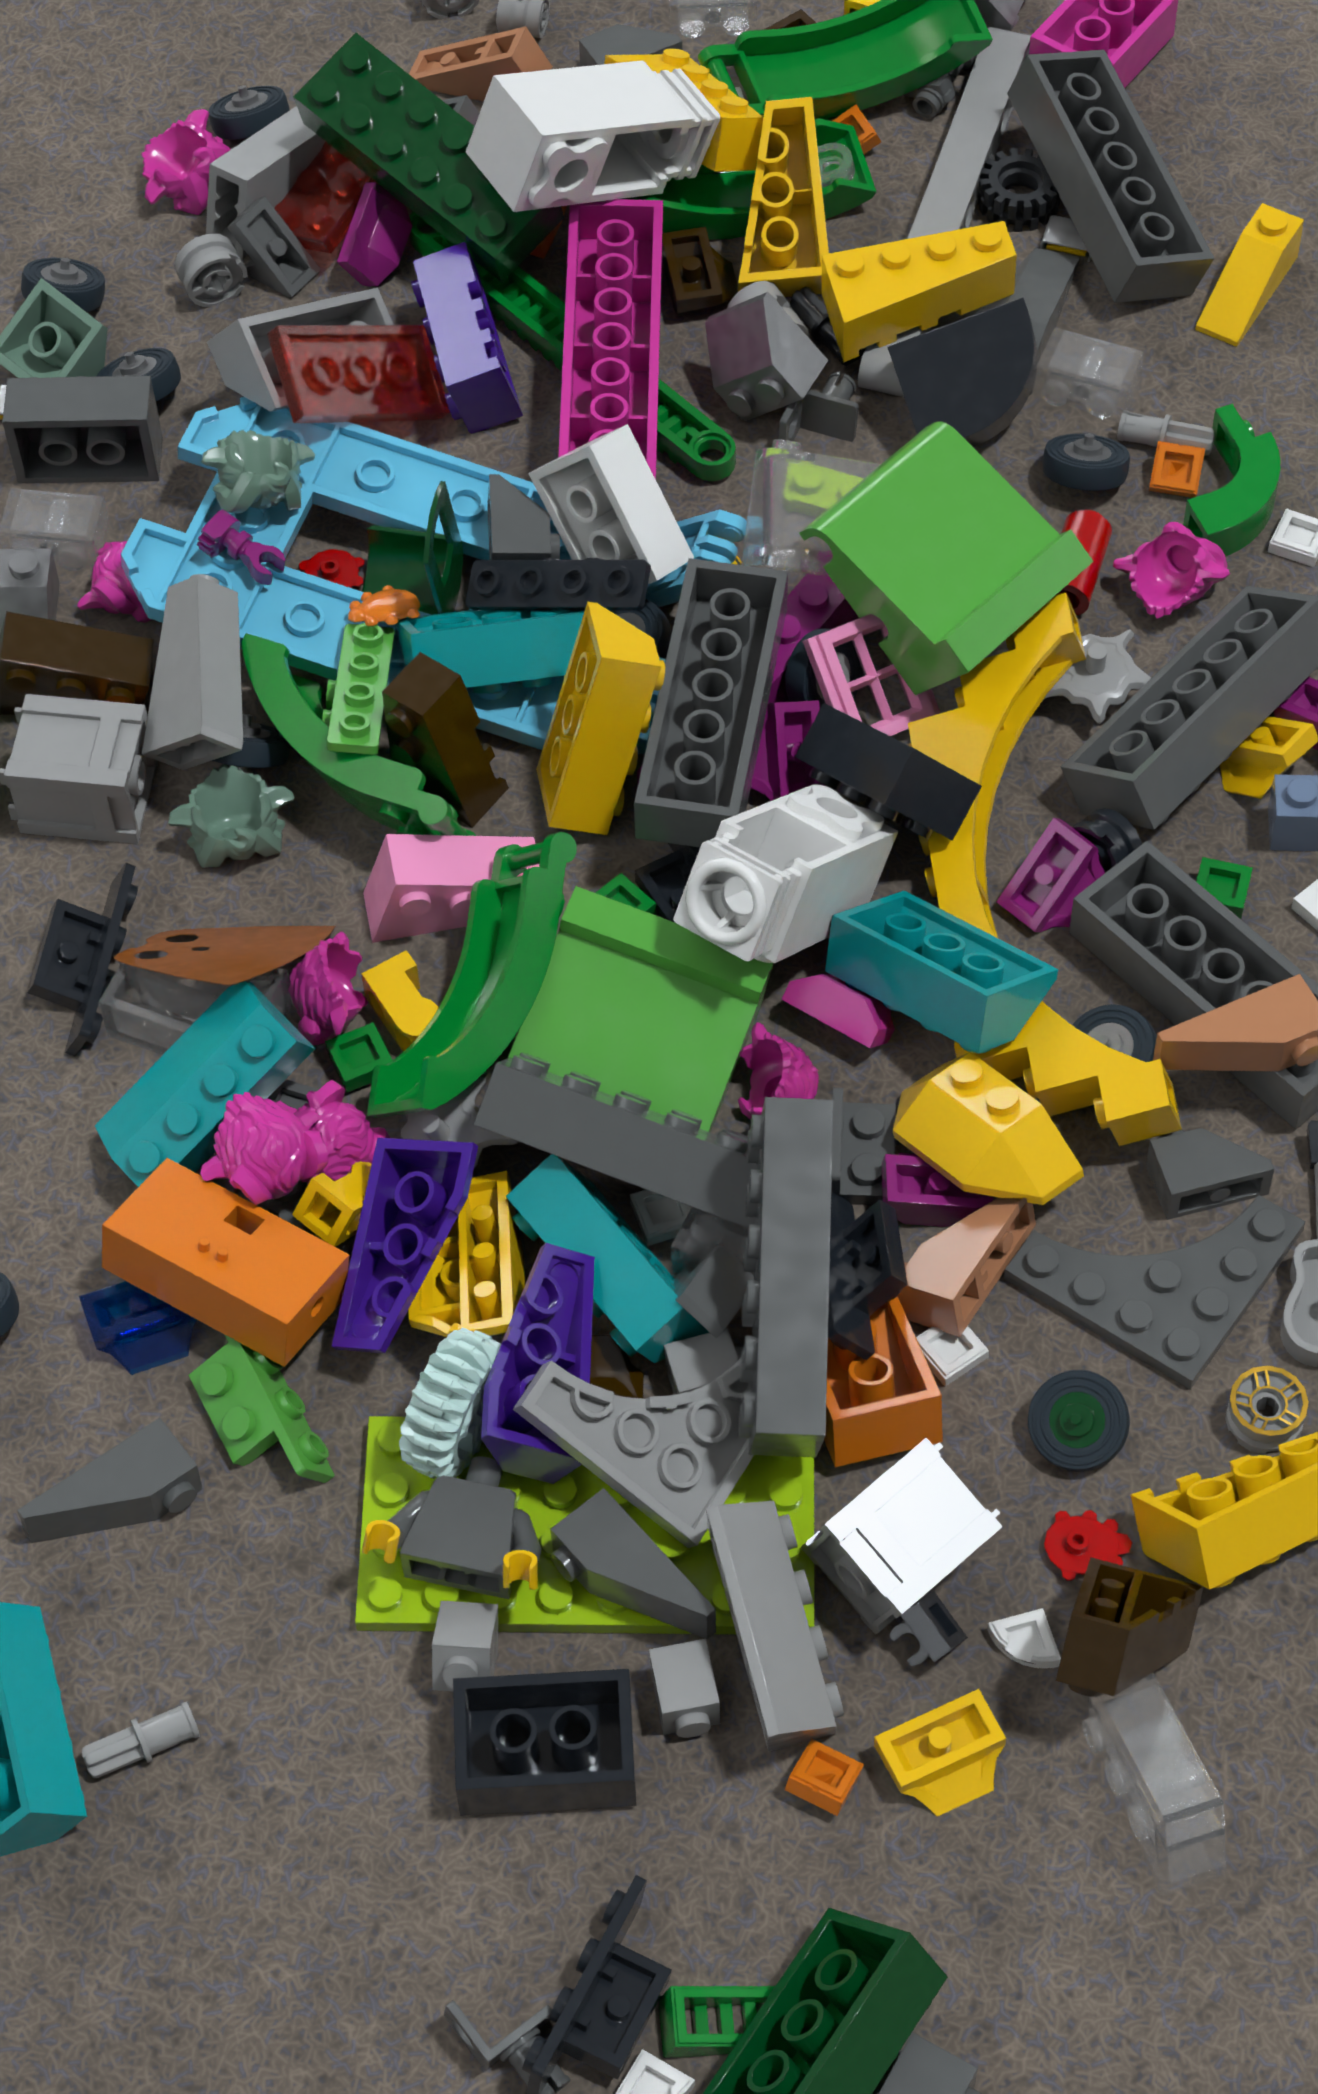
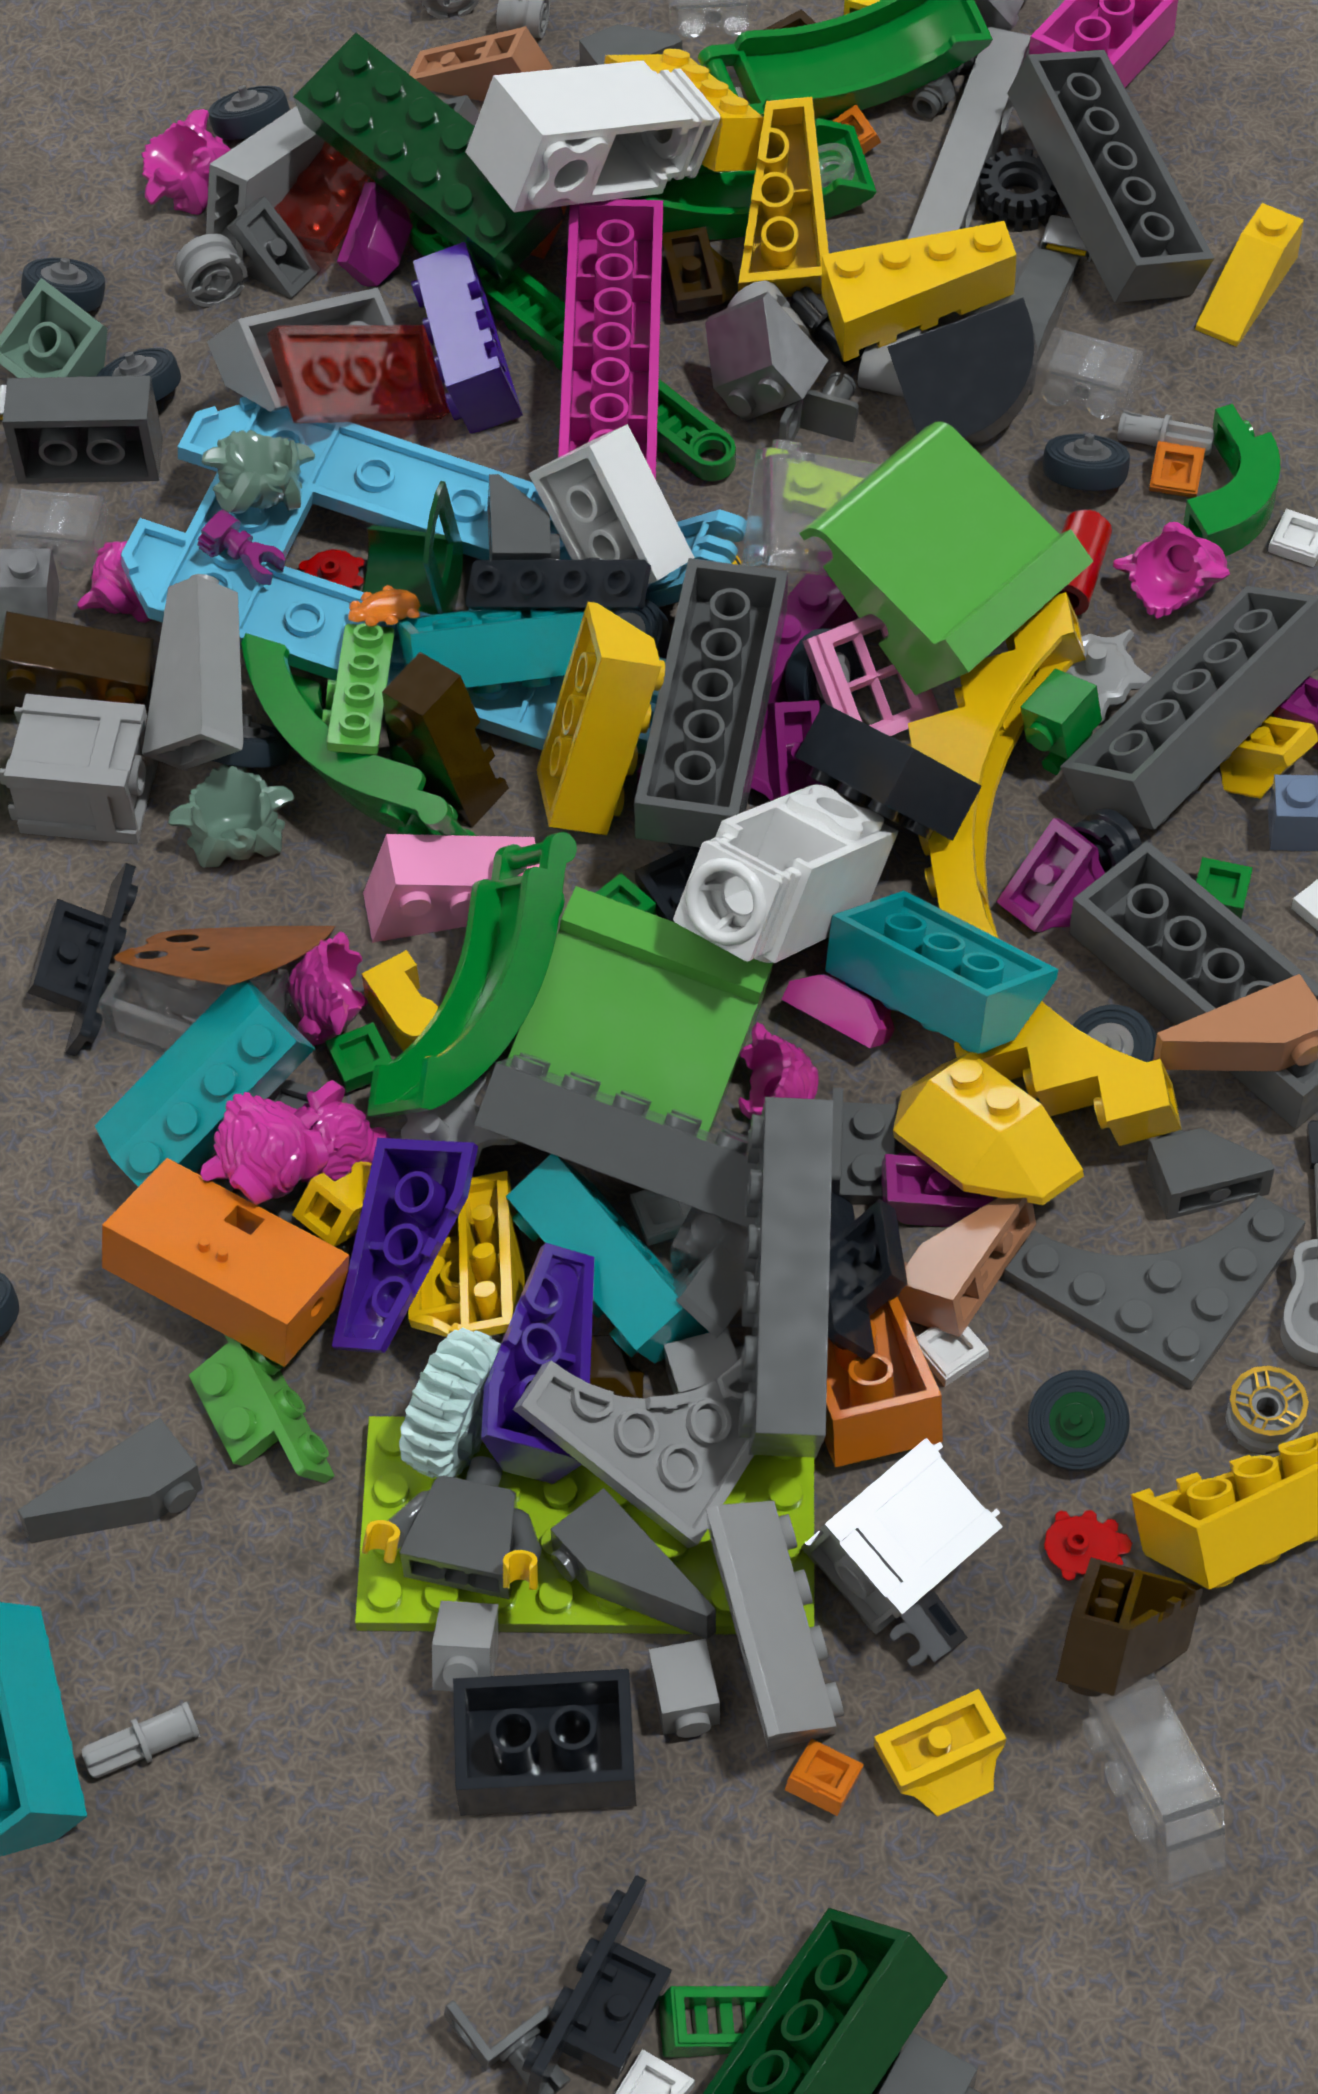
(136, 1326): clear blue slope -> none
(1027, 1639): white tile -> none
(1061, 717): none -> green brick

